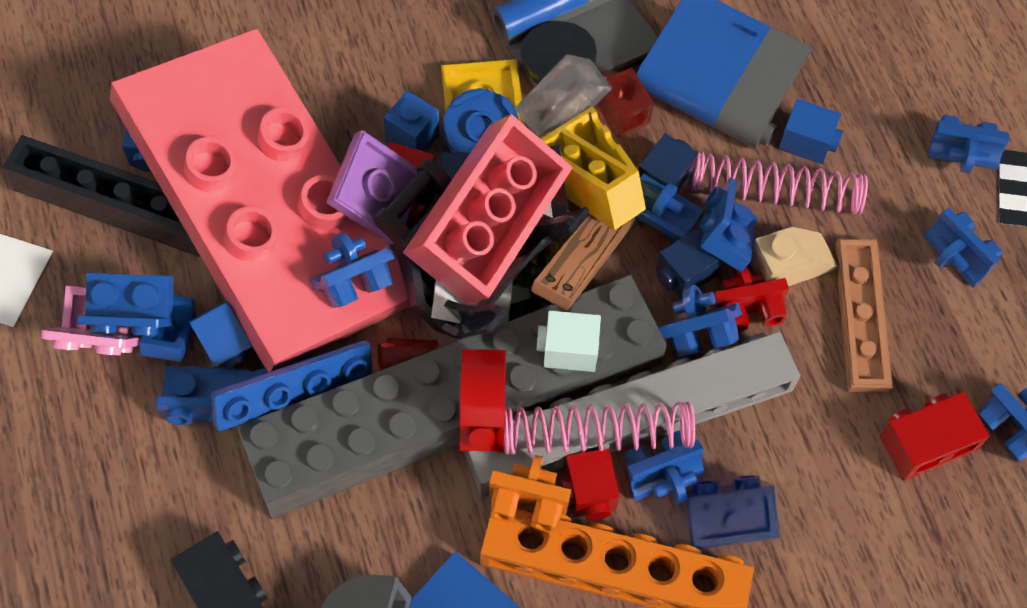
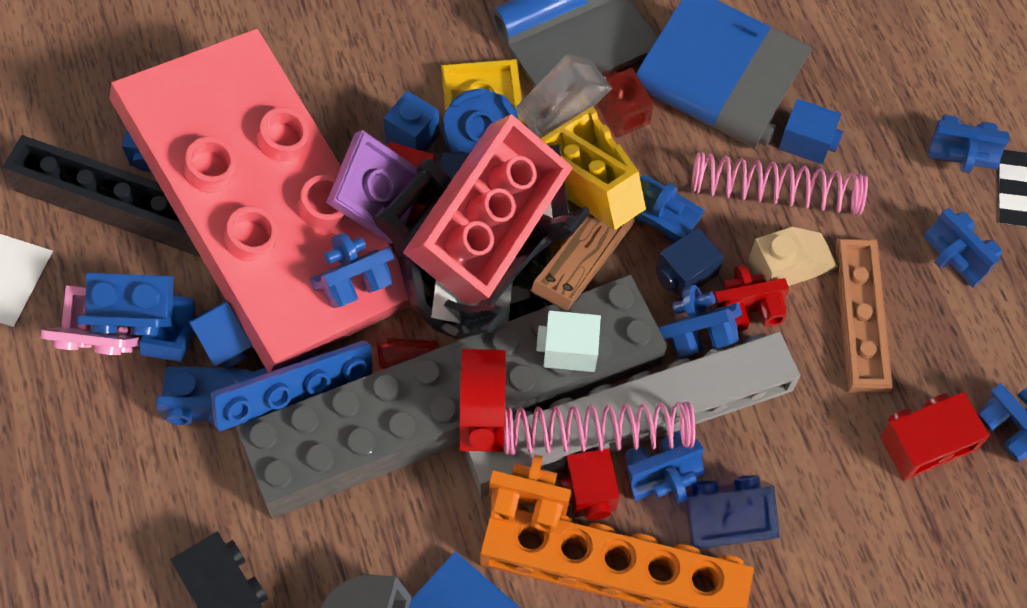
(550, 43): black tile -> none
(669, 162): dark blue brick -> none
(728, 227): blue bracket -> none

